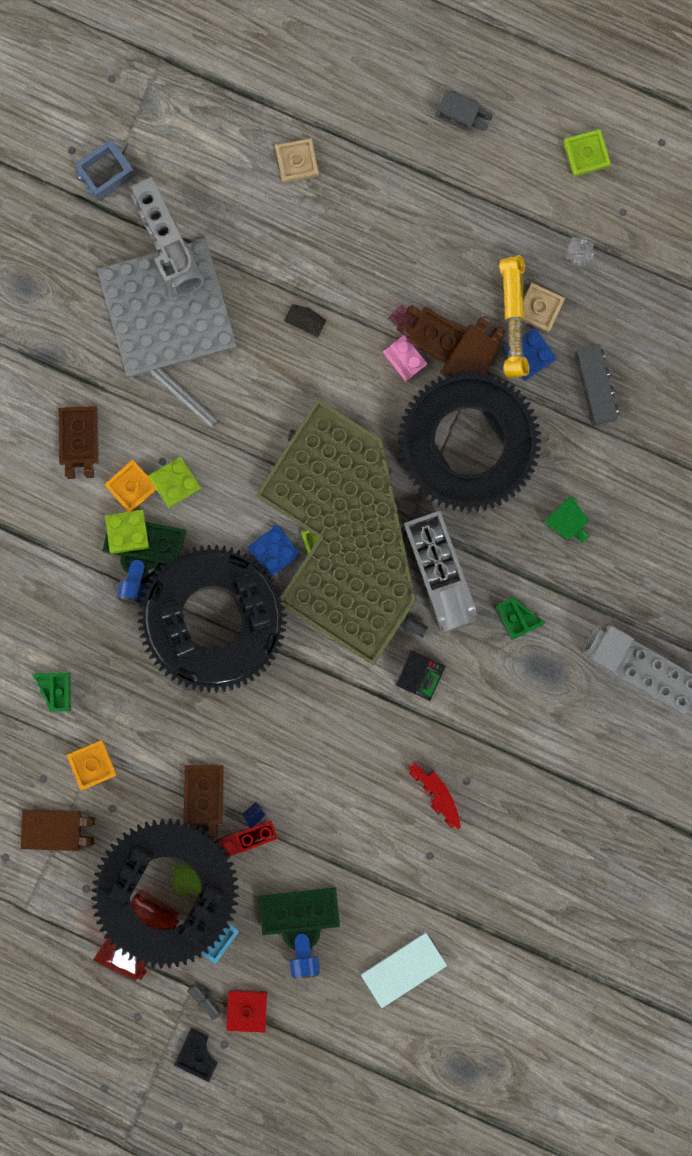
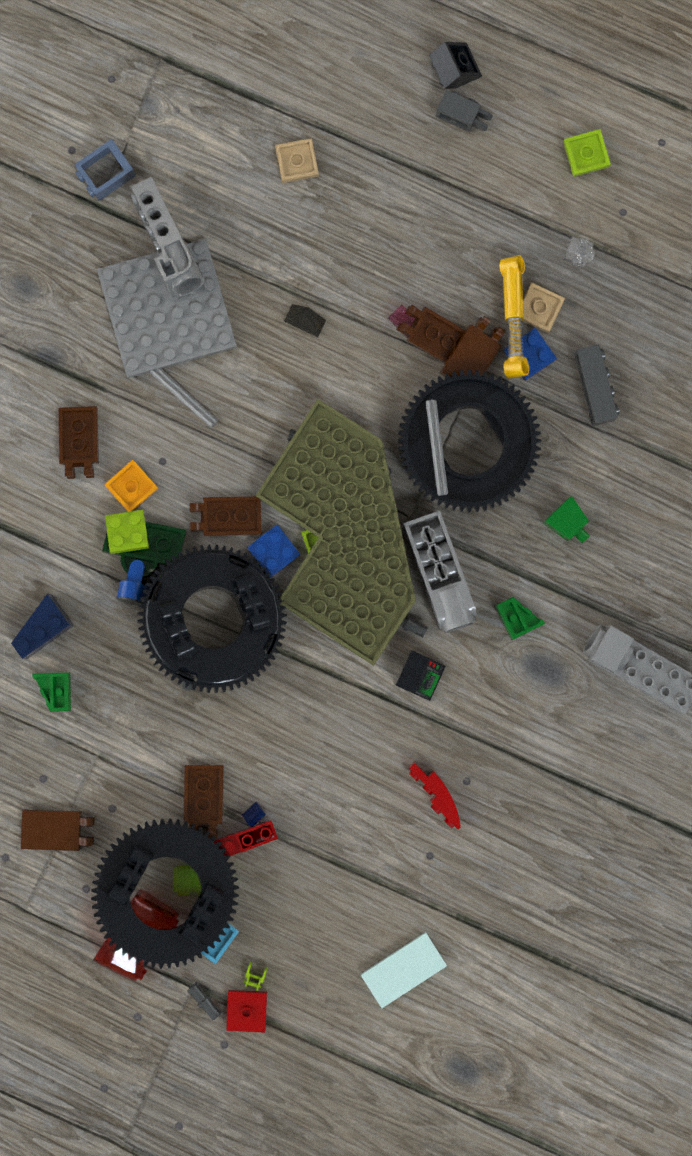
(41, 628): none -> dark blue wedge
(91, 765): light orange plate -> none
(174, 482): lime plate -> none
(195, 1056): black tile -> none
(228, 516): none -> reddish brown tile
(261, 978): none -> lime piece
(300, 921): dark green plate -> none
(405, 358): bright pink plate -> none
(436, 445): none -> light grey axle
(454, 64): none -> black slope

